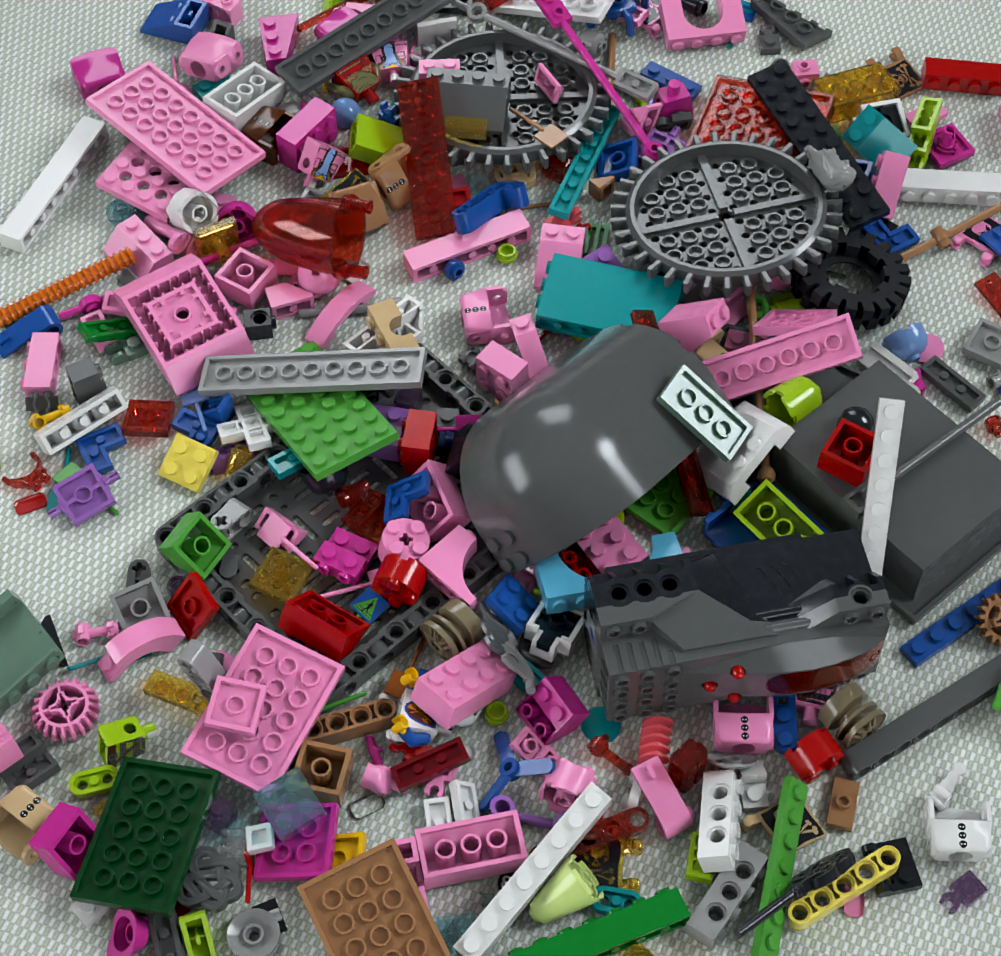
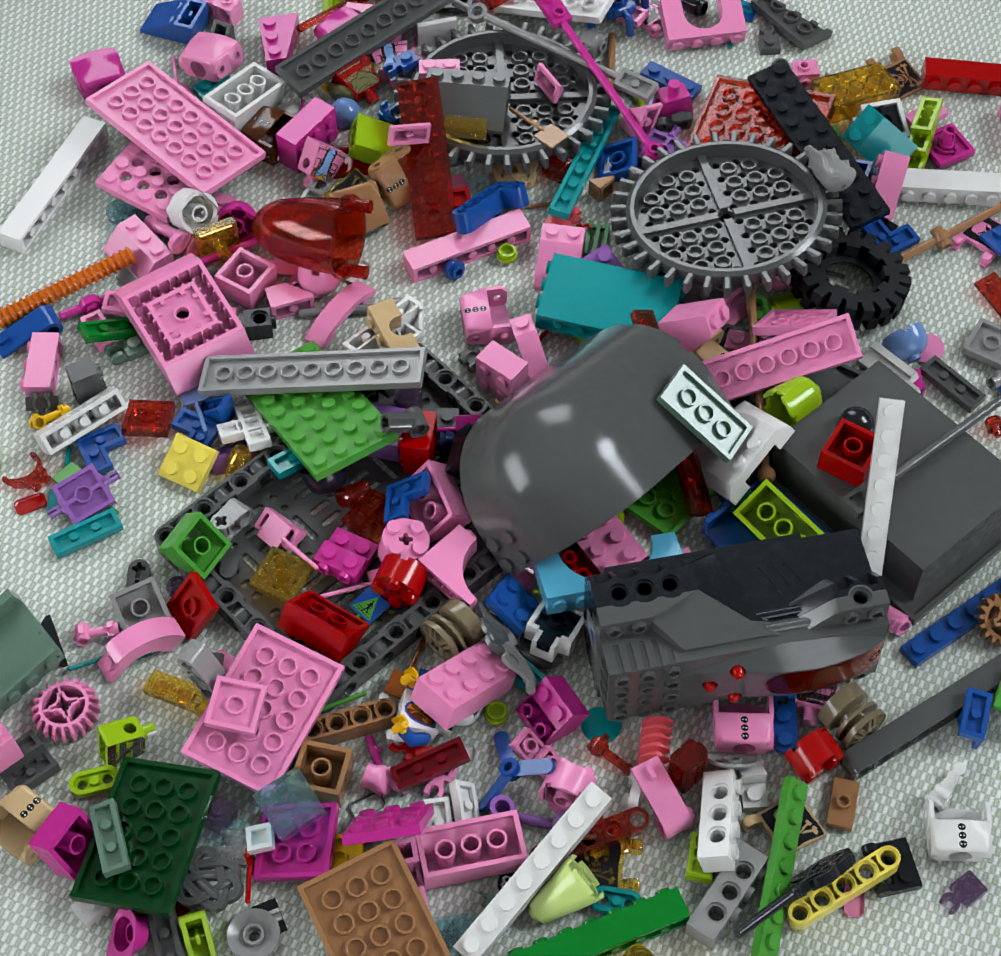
(85, 533): none -> teal plate
(109, 838): none -> sand green plate
(388, 824): none -> dark pink plate
(403, 62): none -> blue plate
(409, 134): none -> bright pink slope
(409, 421): none -> dark grey piece
(898, 621): none -> bright pink cone
(974, 716): none -> blue panel

